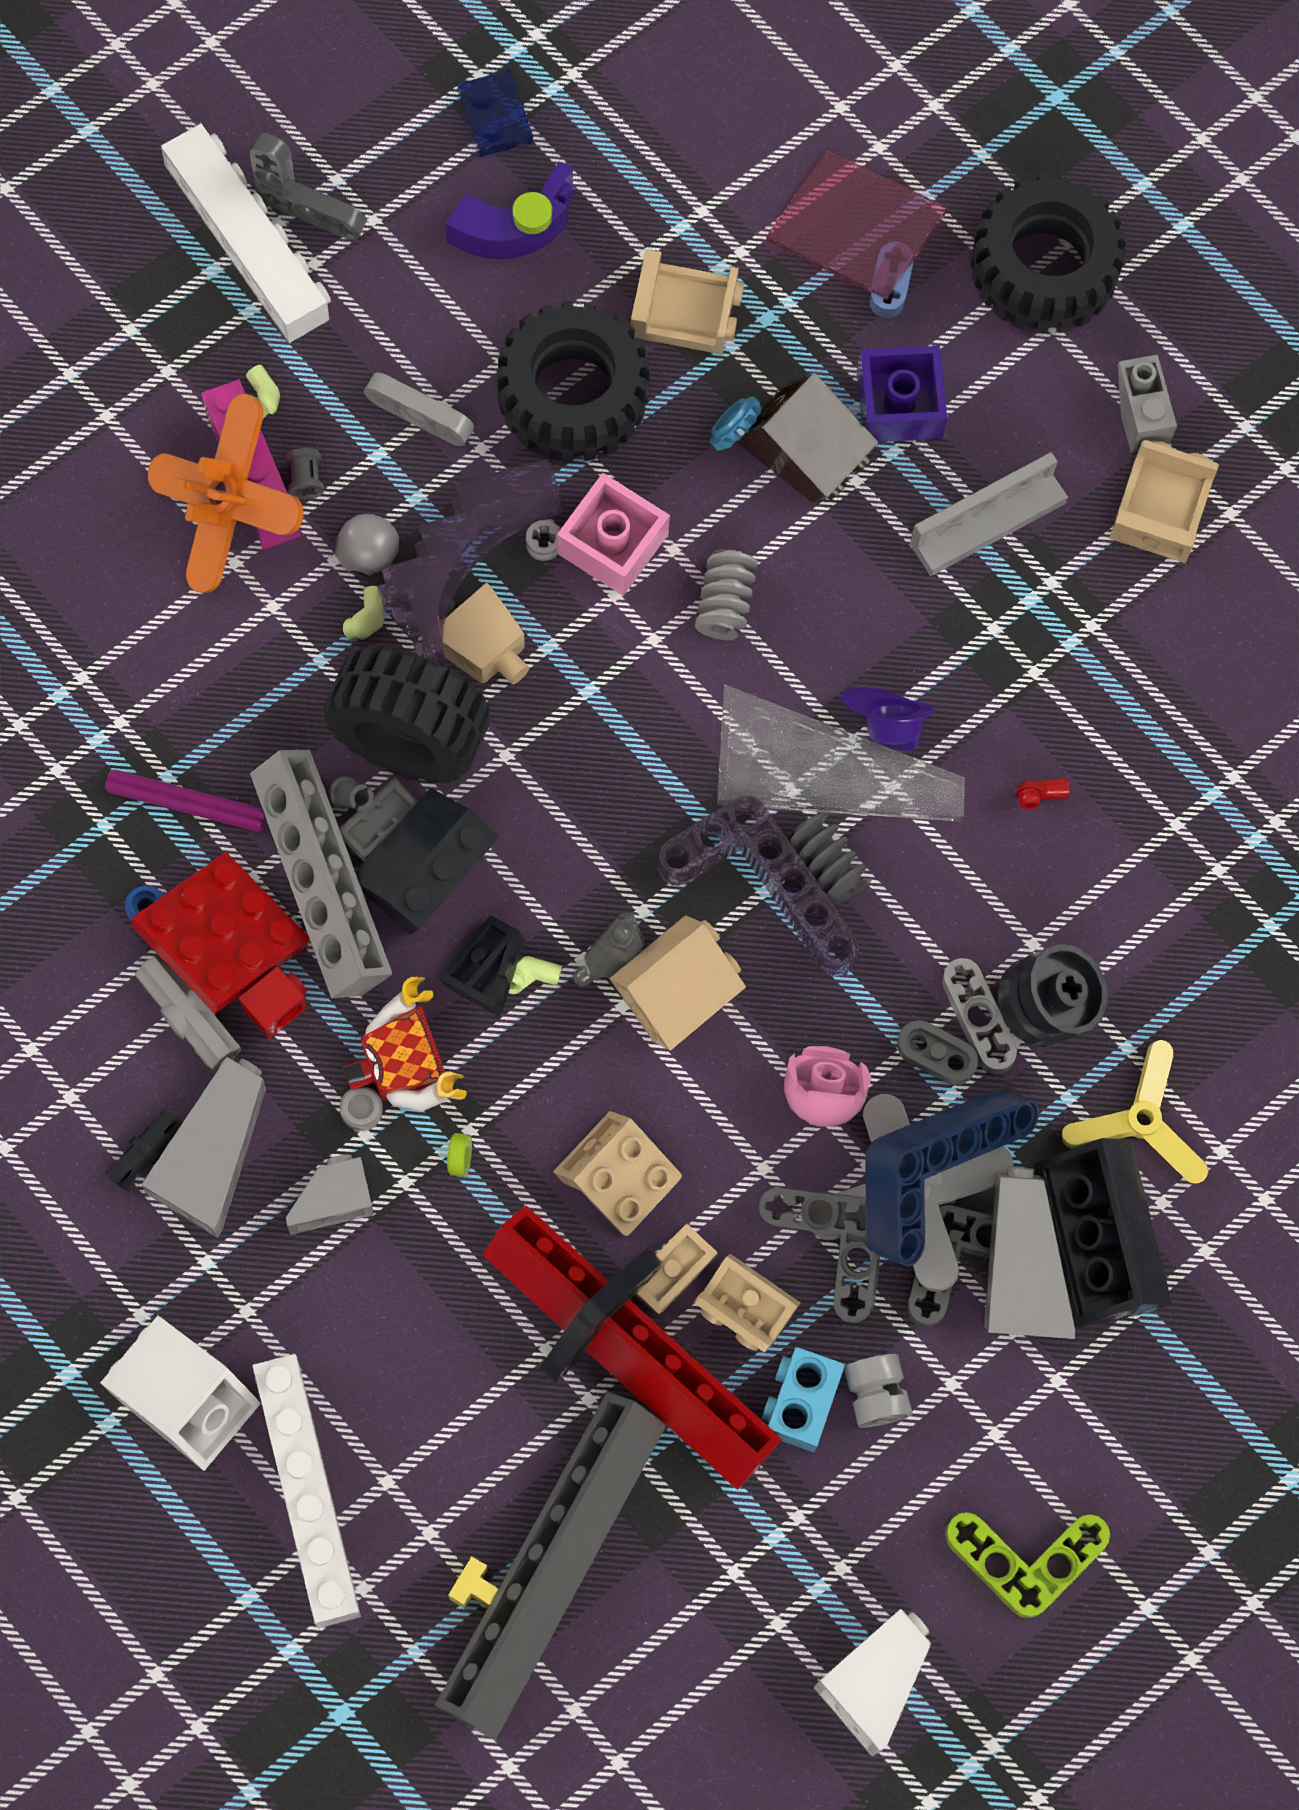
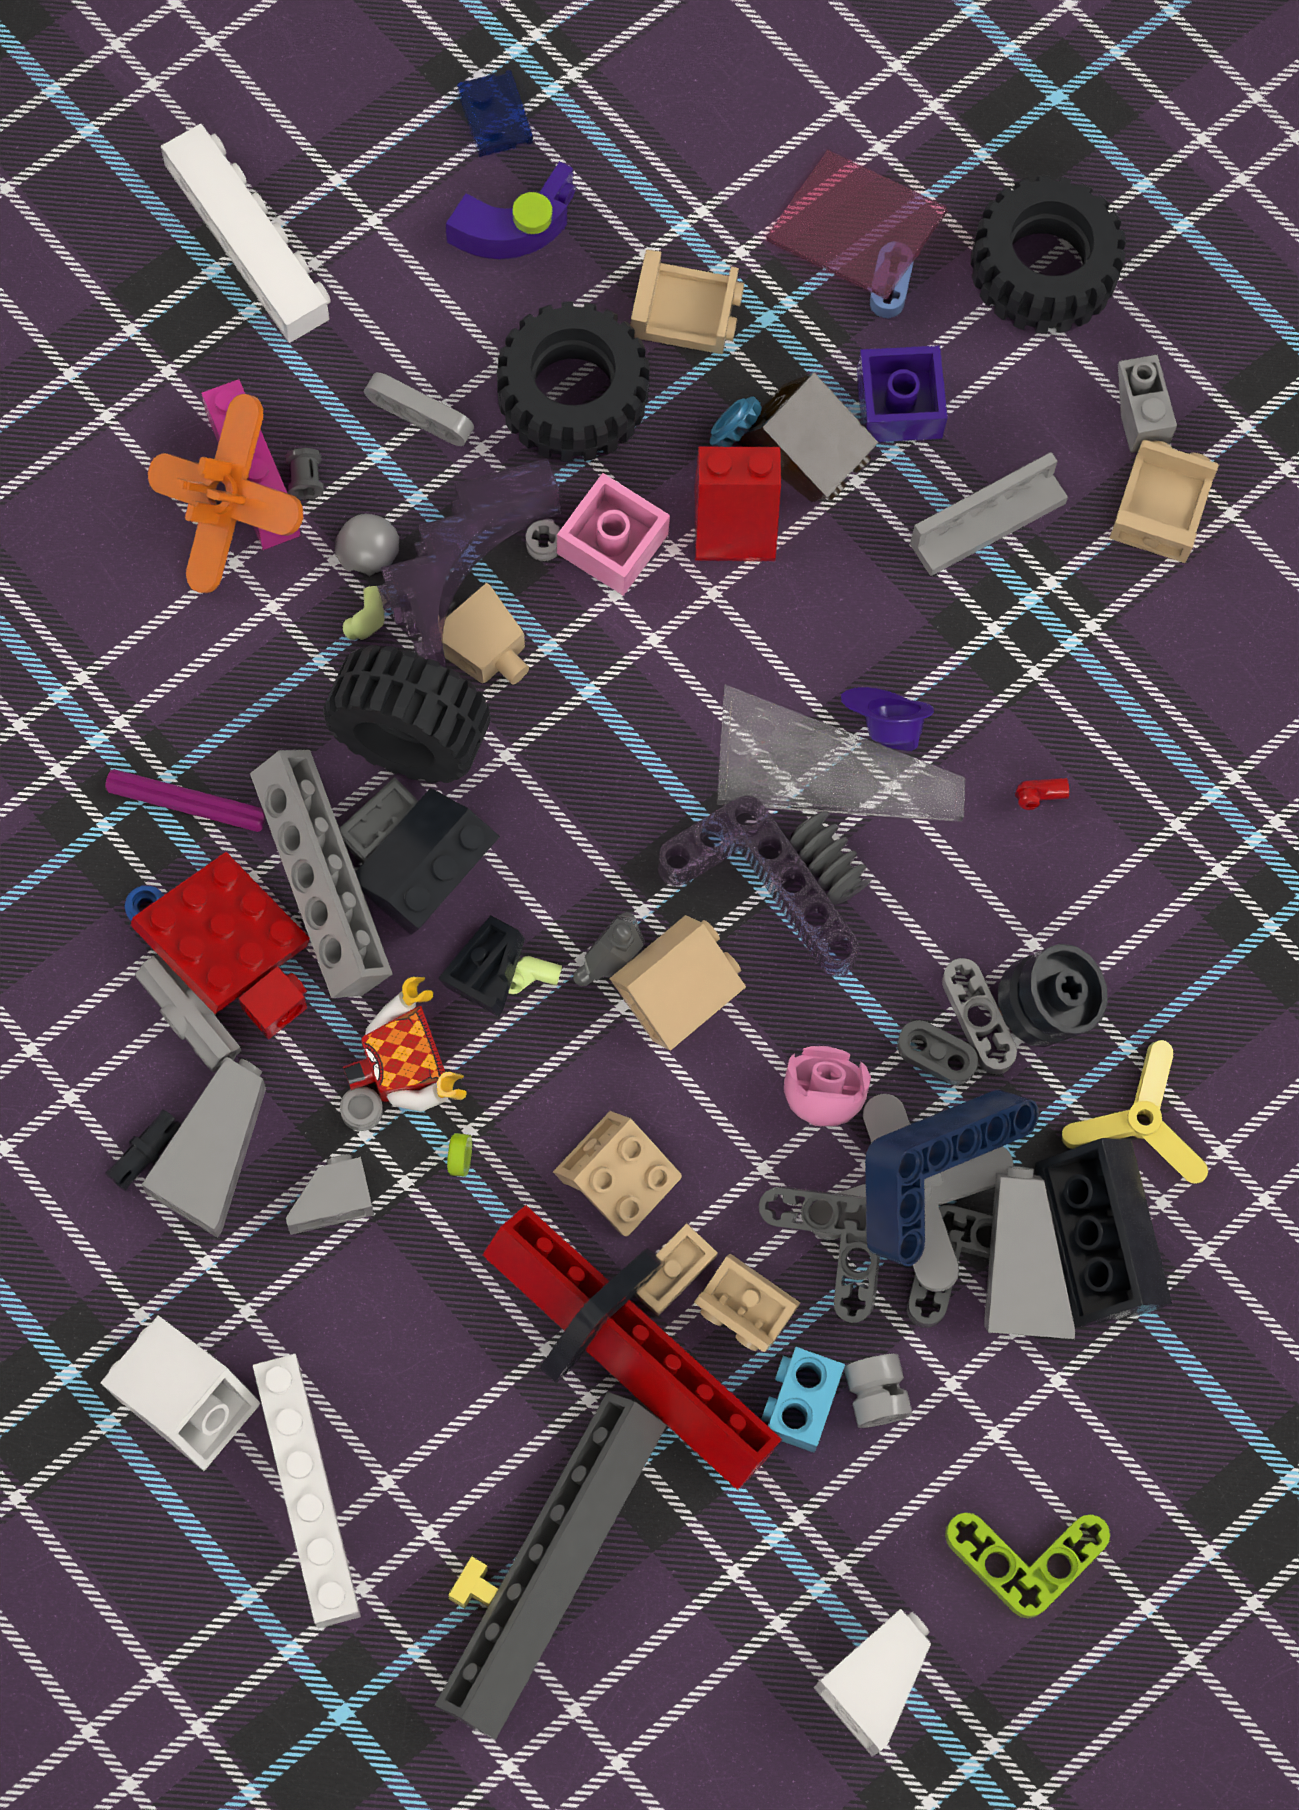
(266, 389): yellowish green arm -> none
(277, 187): dark grey beam -> none
(346, 793): dark grey pin -> none
(724, 594): light grey piece -> none
(737, 503): none -> red slope

